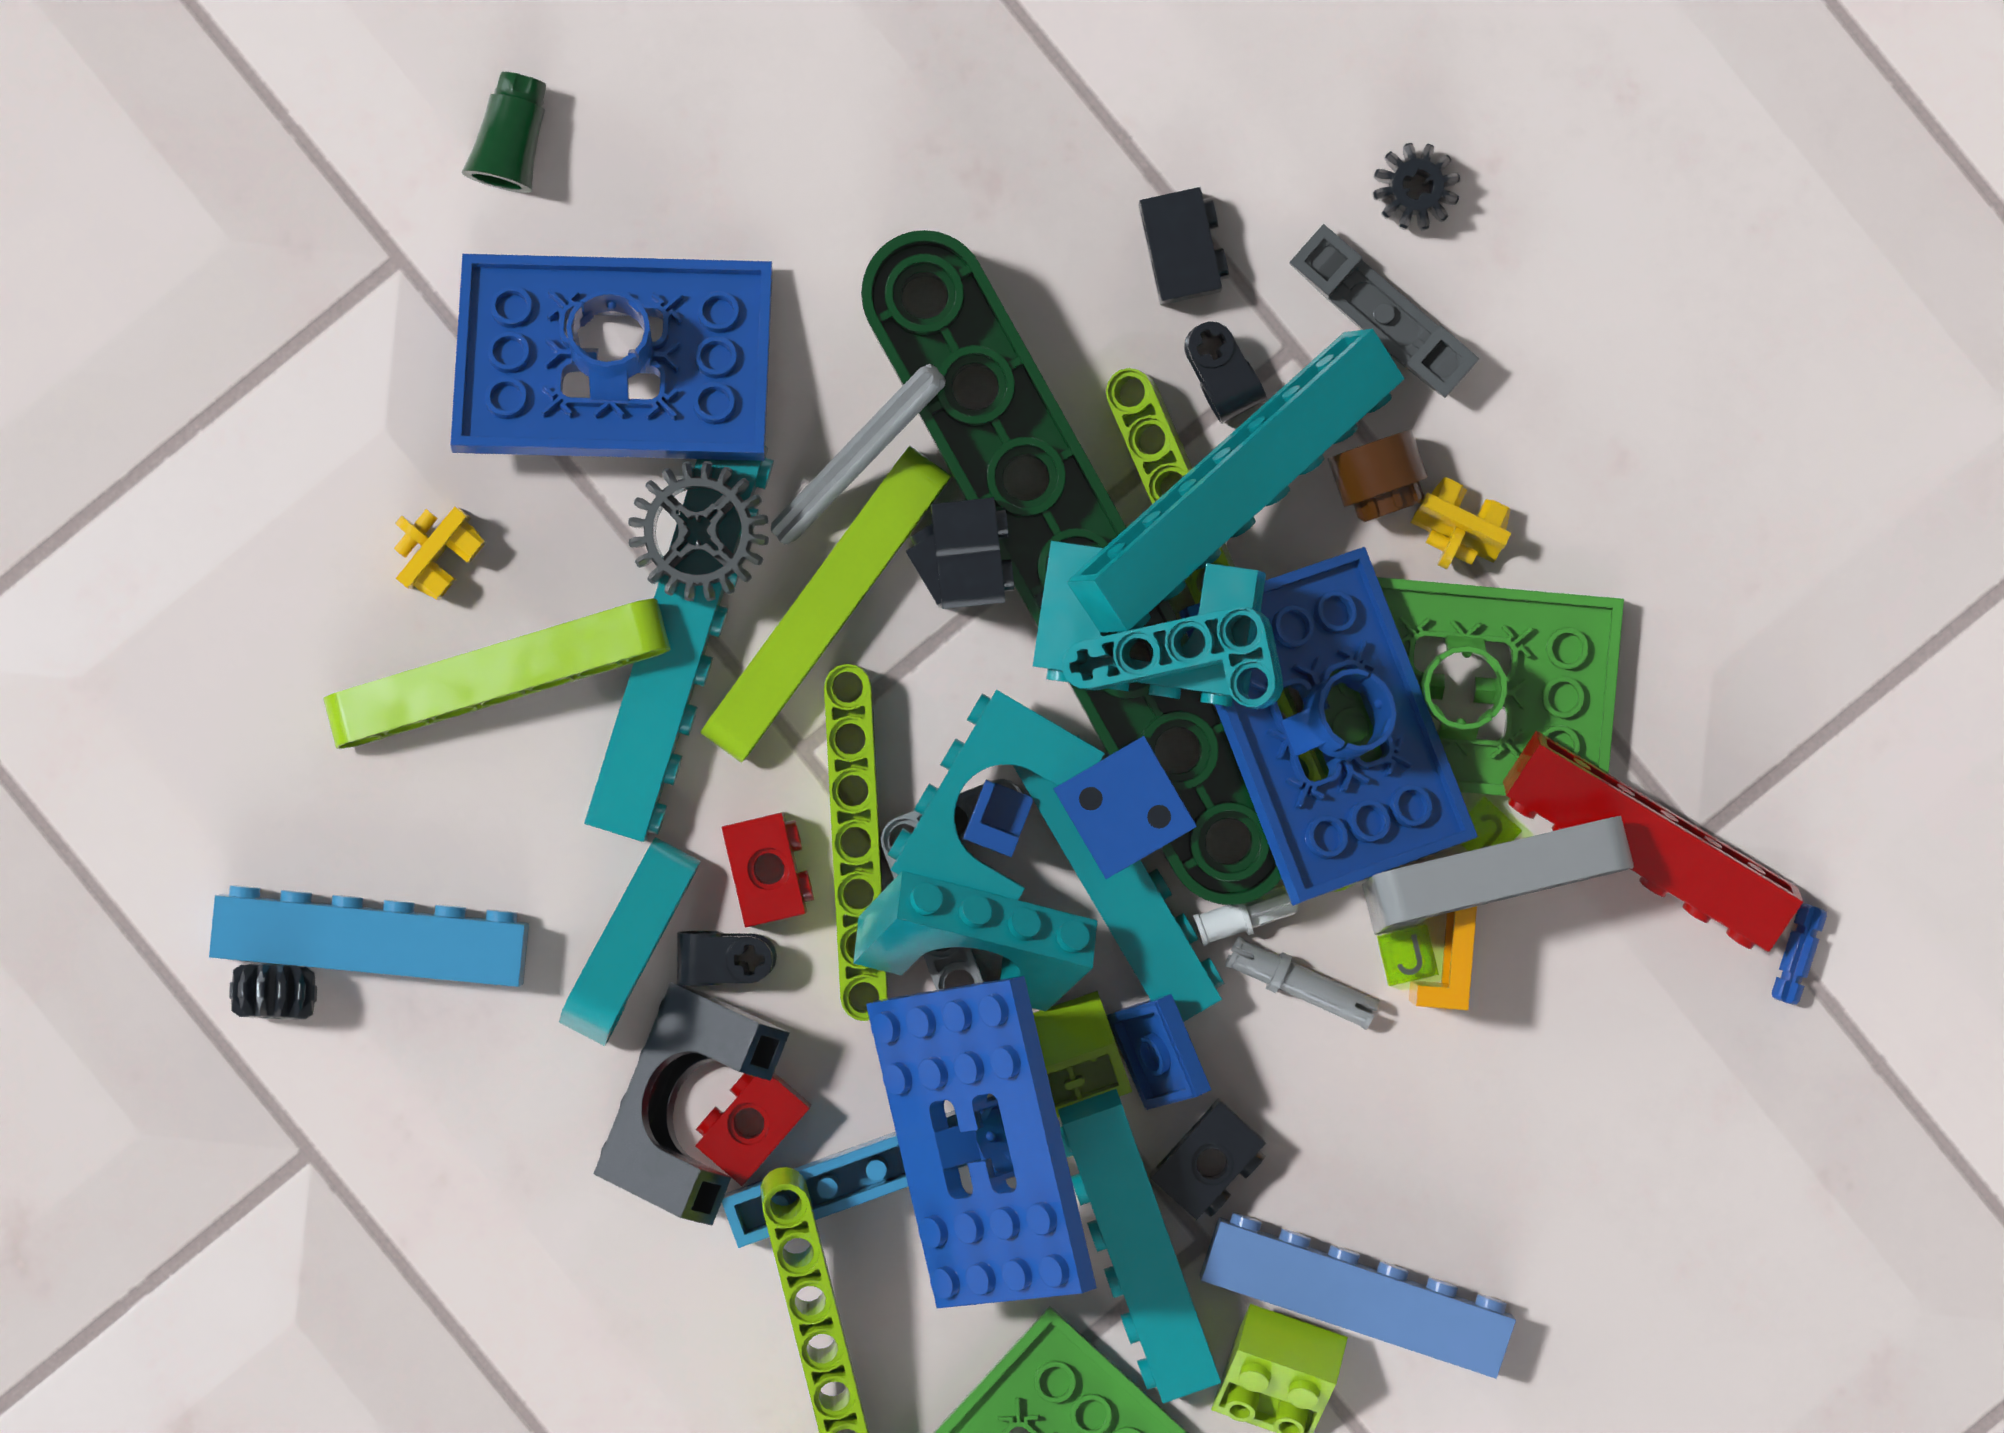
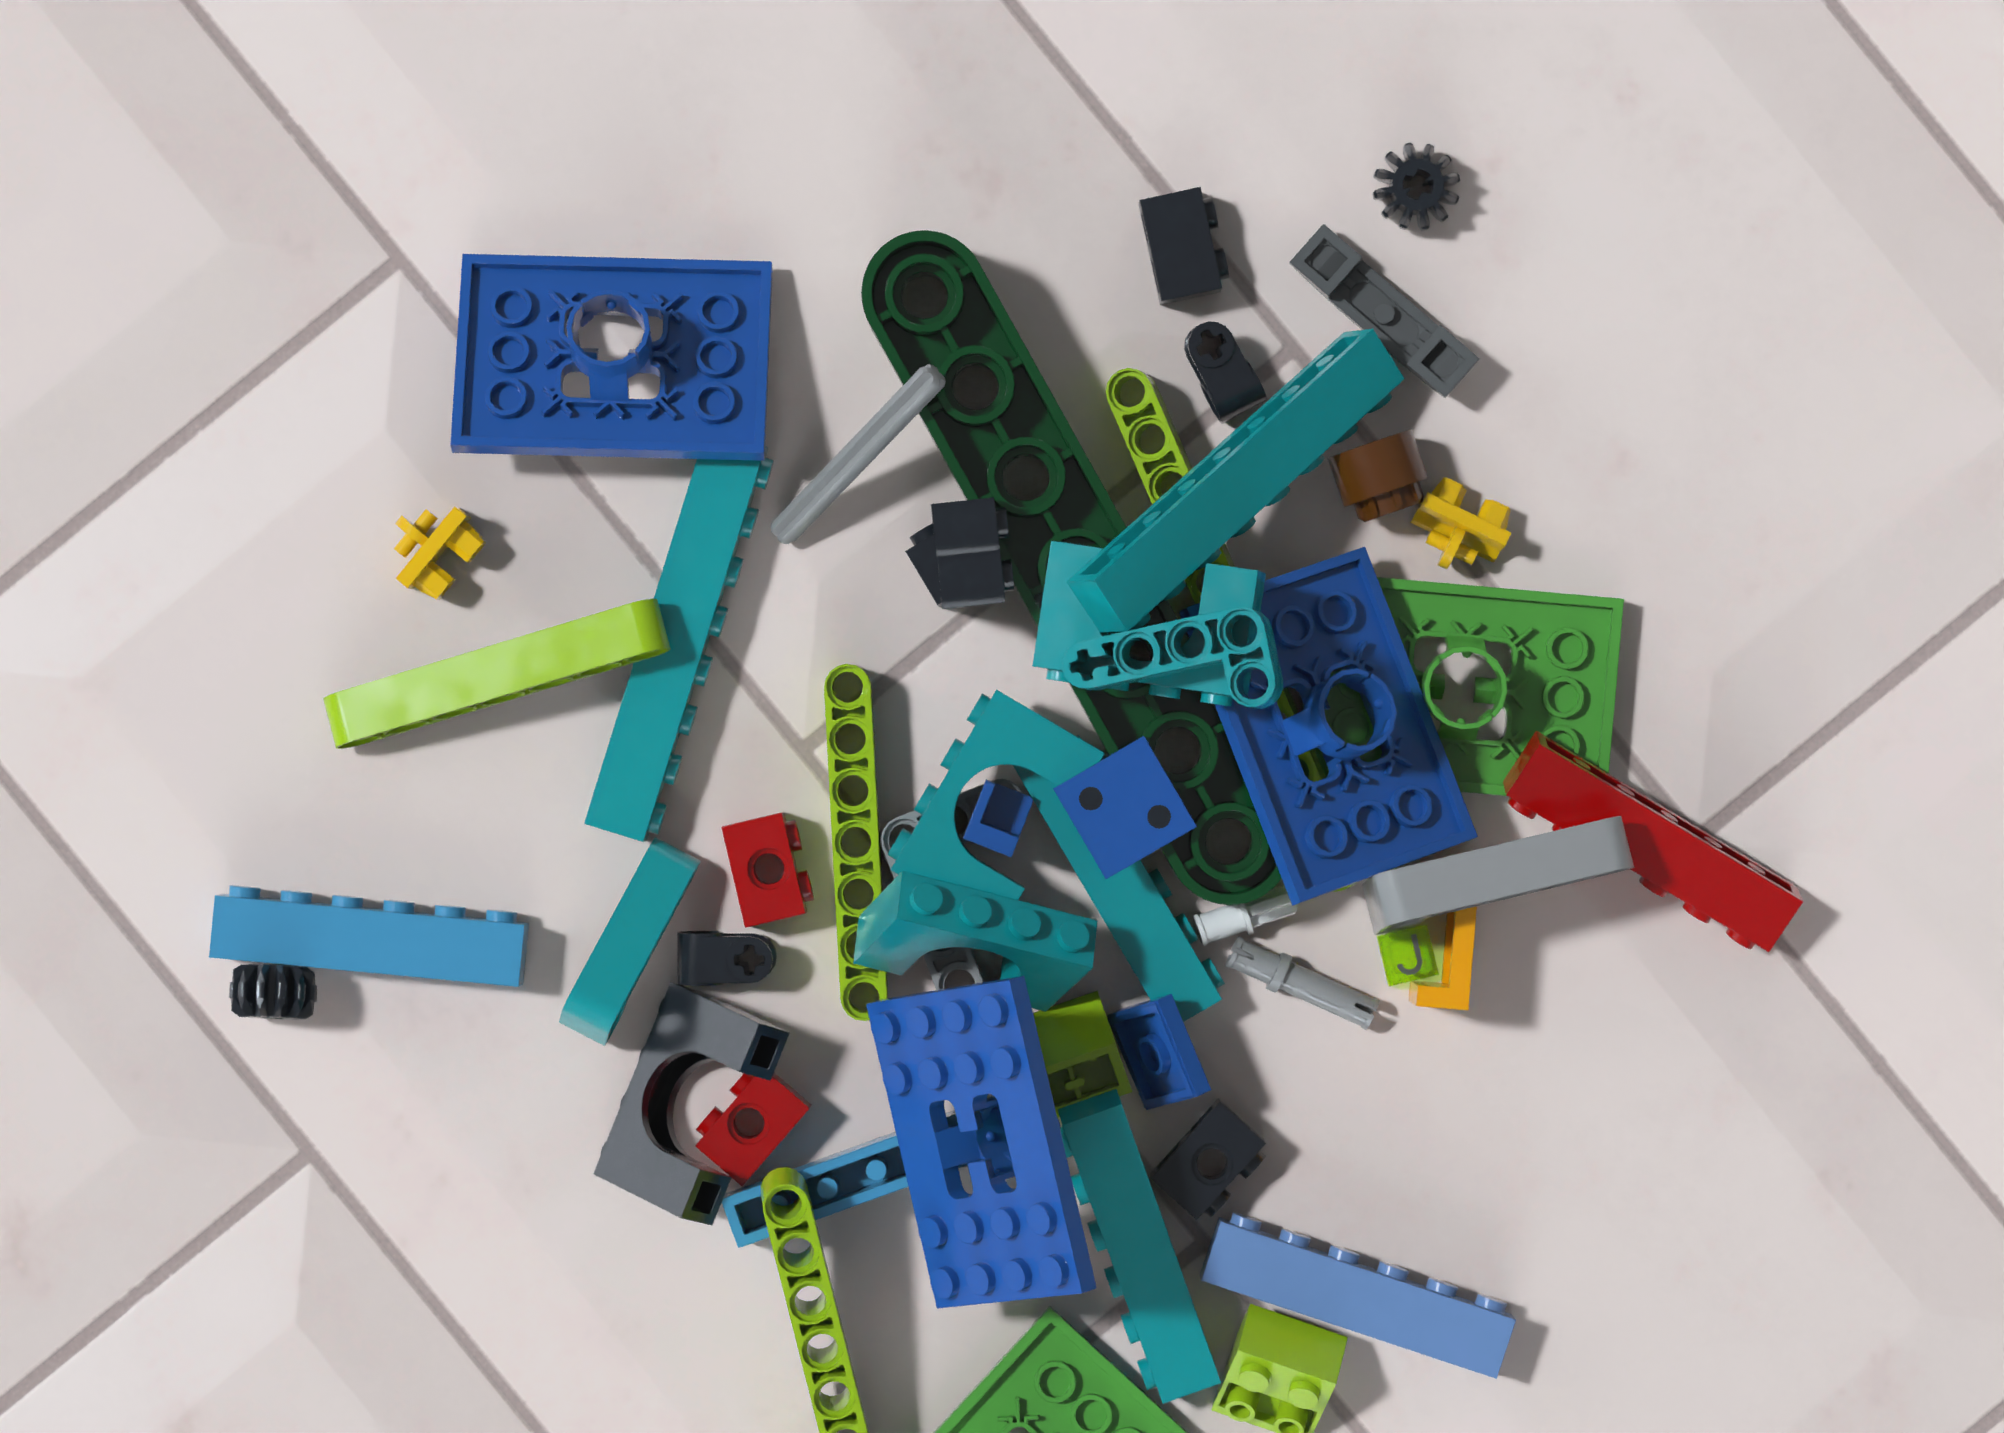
(508, 135): dark green plant -> none
(667, 563): dark grey gear -> none
(825, 604): lime beam -> none
(1490, 825): clear neon green tile -> none
(1799, 954): blue axle -> none

